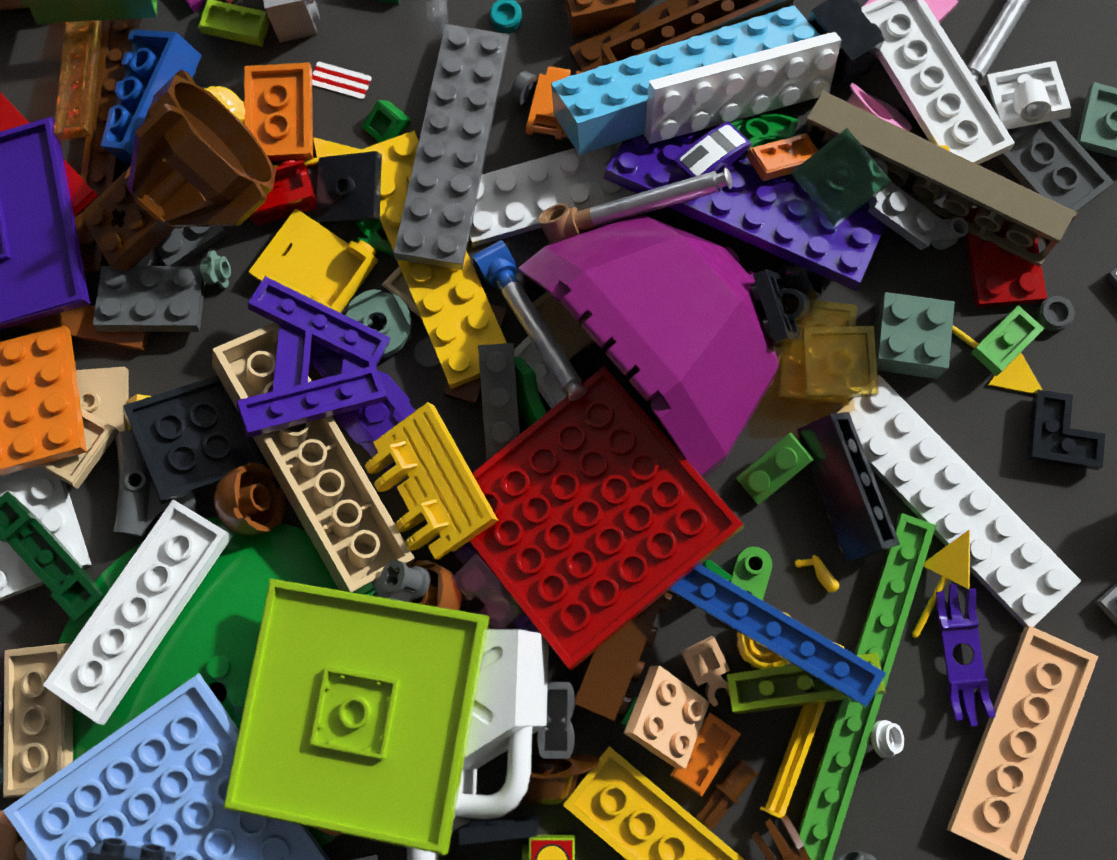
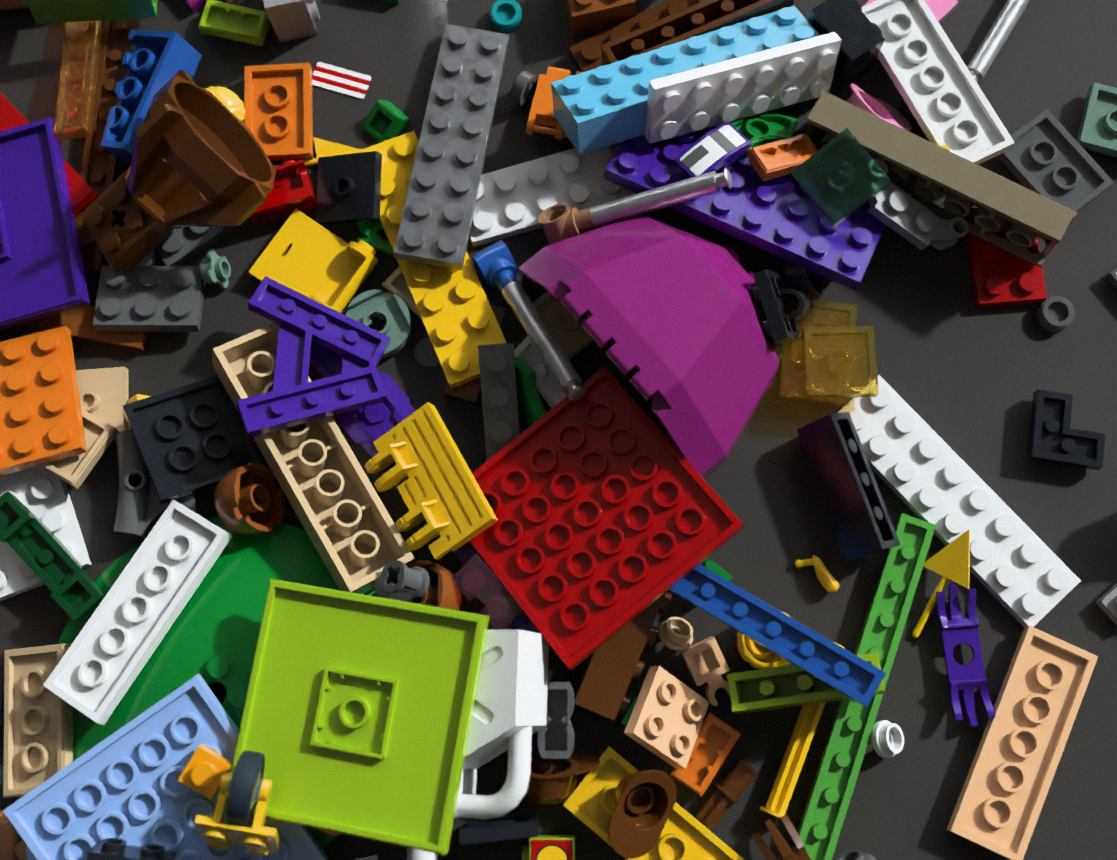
(205, 771): none -> light orange plate
(237, 801): none -> plate
(640, 812): none -> reddish brown piece
(676, 633): none -> tan plate
(750, 580): bright green plate -> none
(774, 468): bright green plate -> none
(913, 334): sand green brick -> none
(1007, 340): bright green plate -> none
(1015, 376): yellow piece -> none
(1029, 95): white plate -> none

